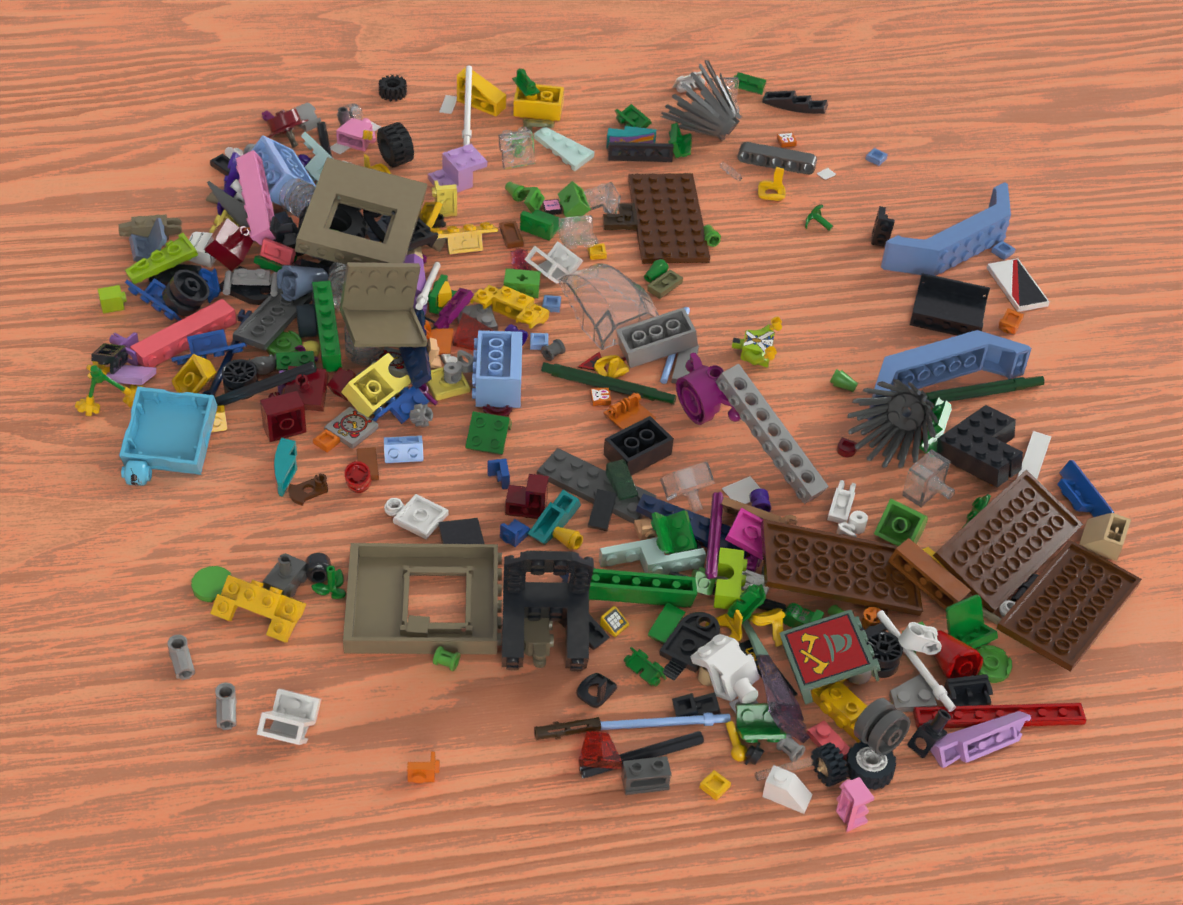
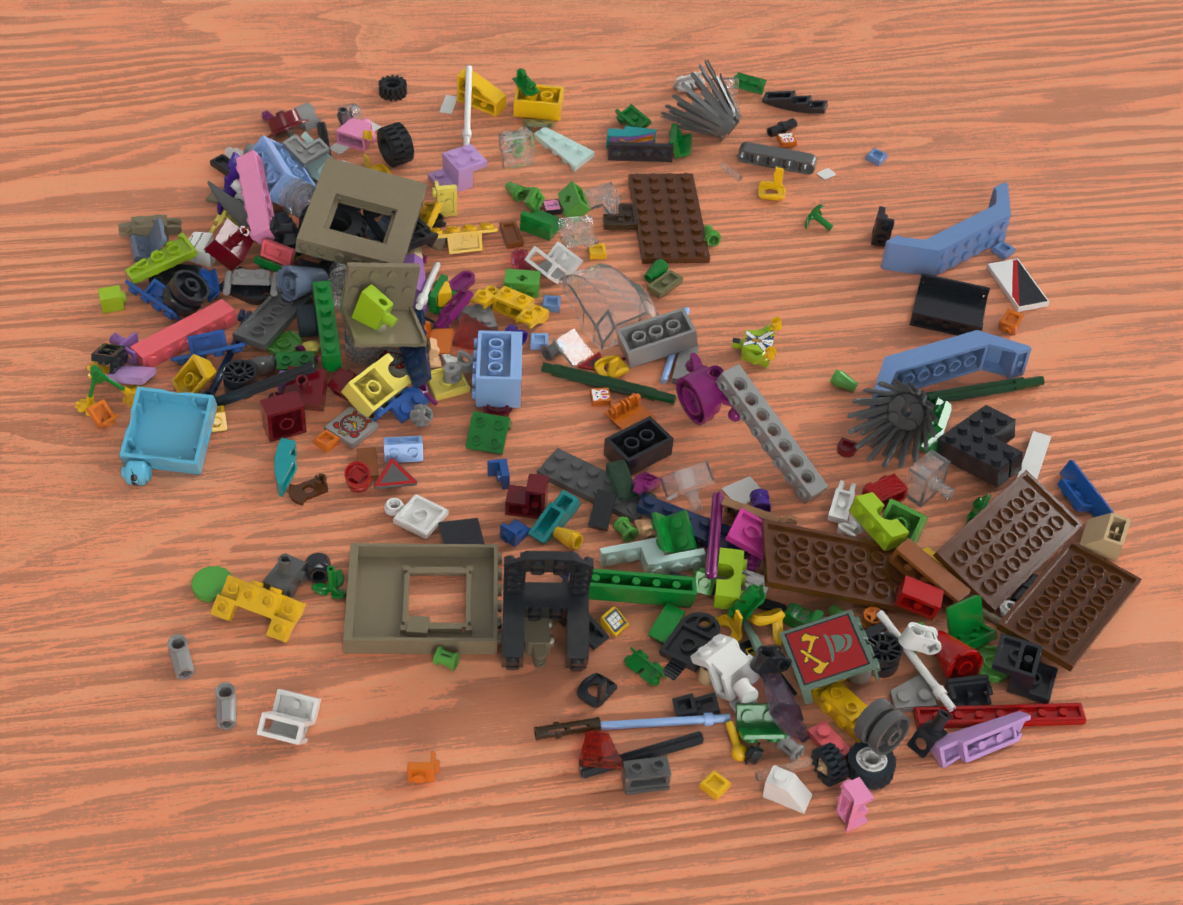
(102, 414): none -> orange bracket
(305, 153): none -> light grey plate
(374, 309): none -> lime torso
(394, 476): none -> piece
(463, 280): none -> magenta tile
(573, 348): none -> clear piece
(626, 530): none -> bright green bush
(645, 482): none -> magenta hinge
(769, 660): none -> black piece
(782, 127): none -> black pin
(885, 532): none -> lime arch
(887, 488): none -> red brick
(919, 597): none -> red brick
(1027, 674): none -> black bracket

